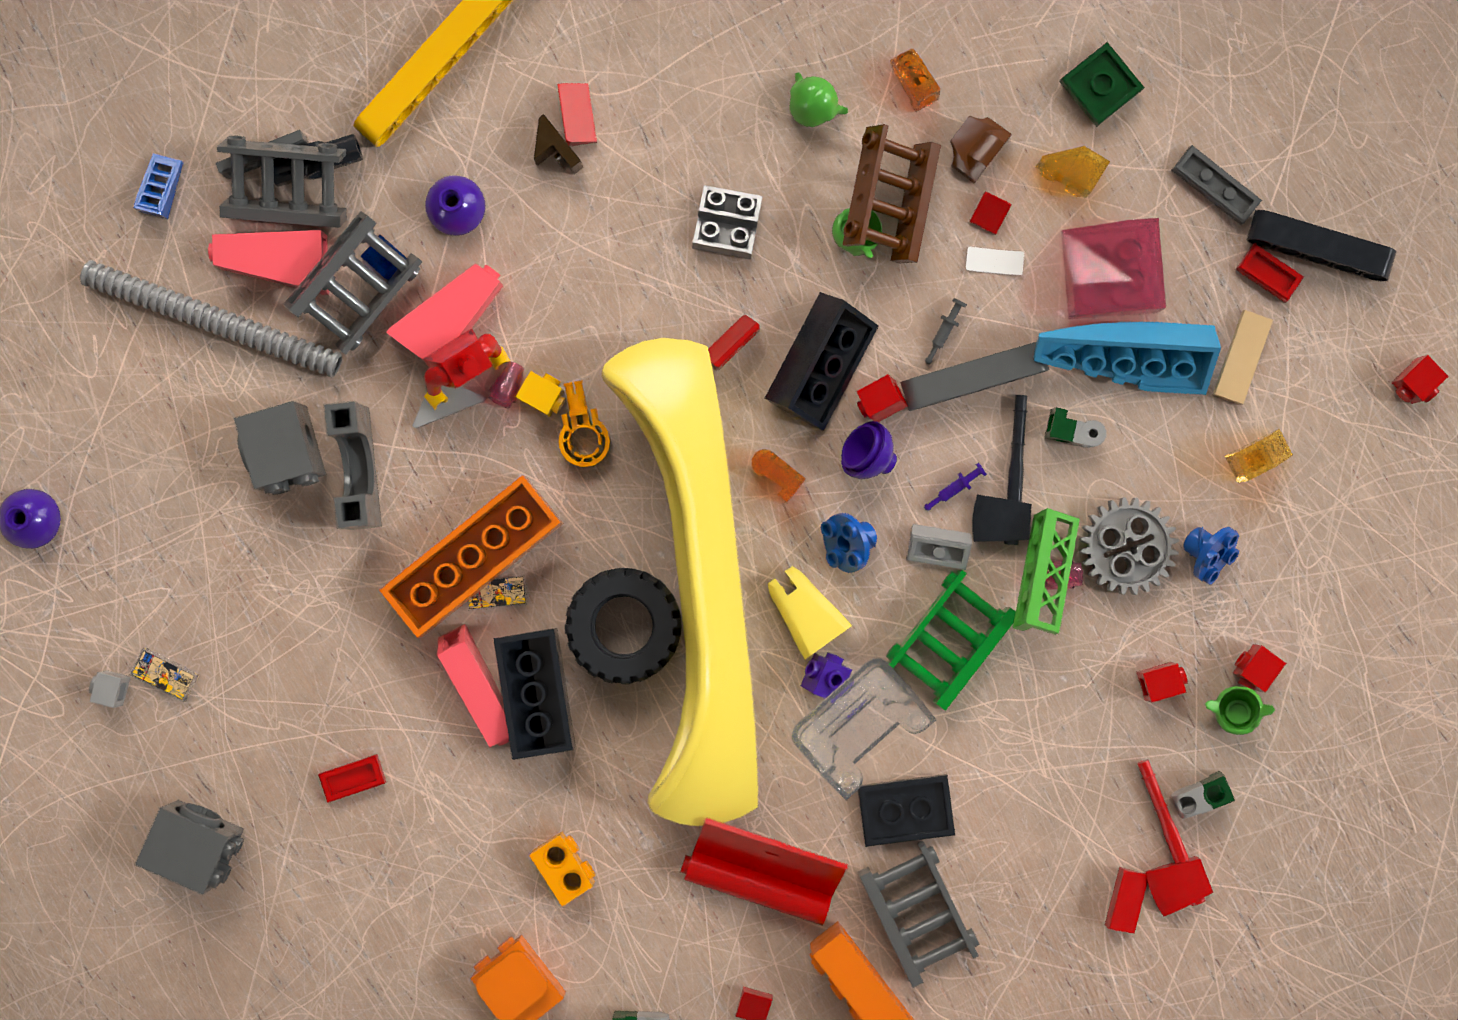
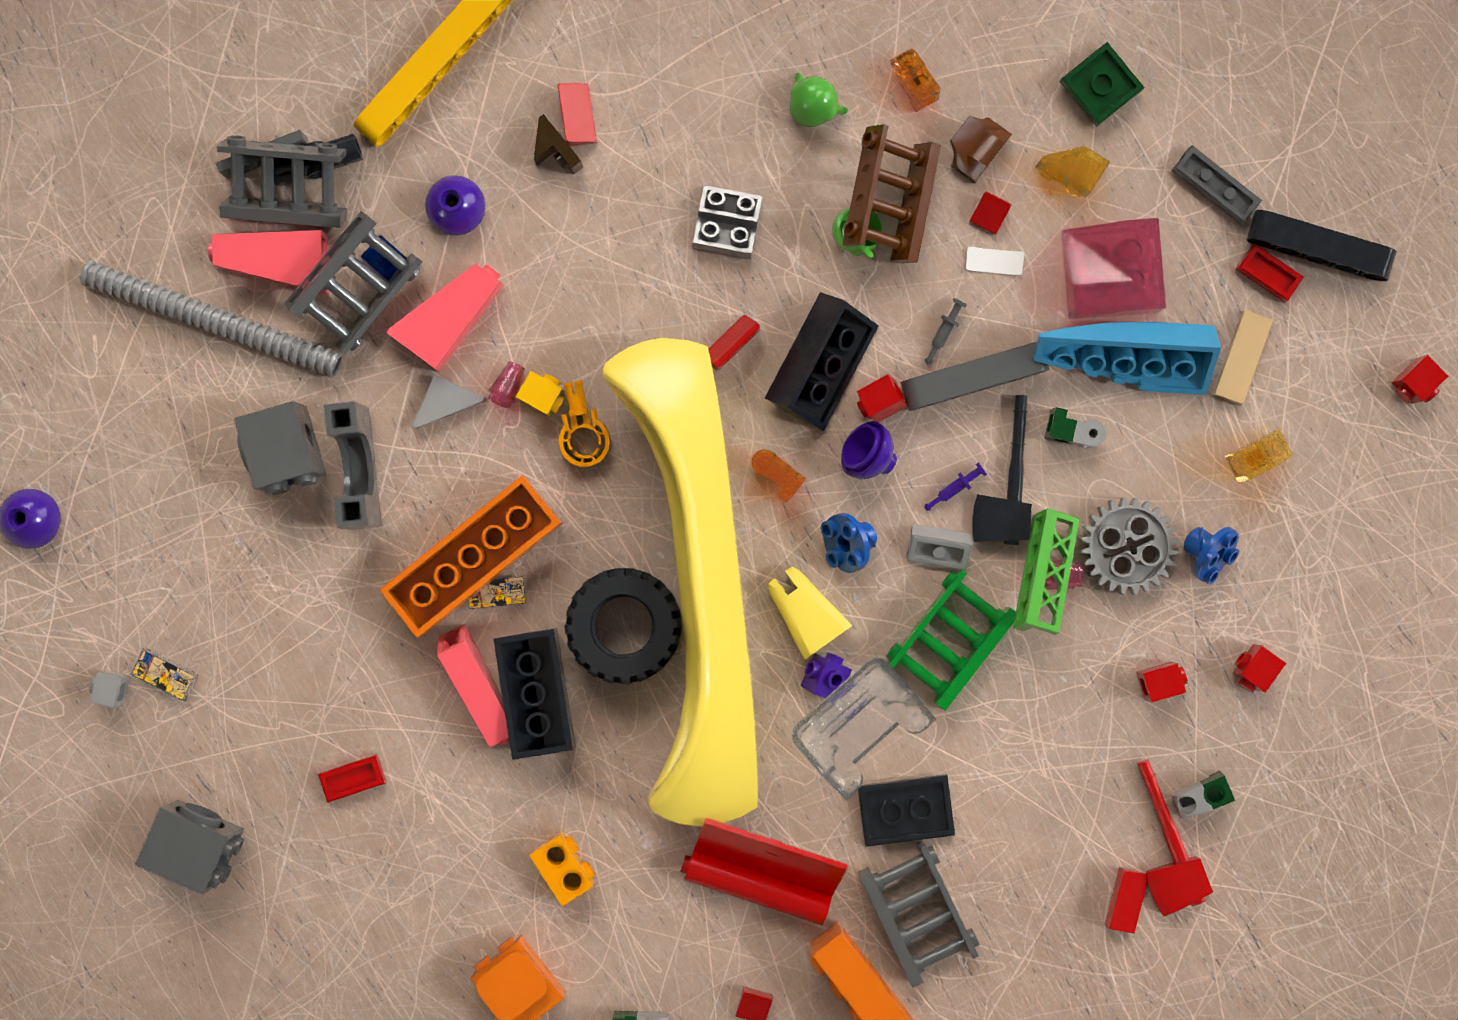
(145, 191): slope -> none
(460, 363): red torso -> none
(1239, 710): bright green hair -> none

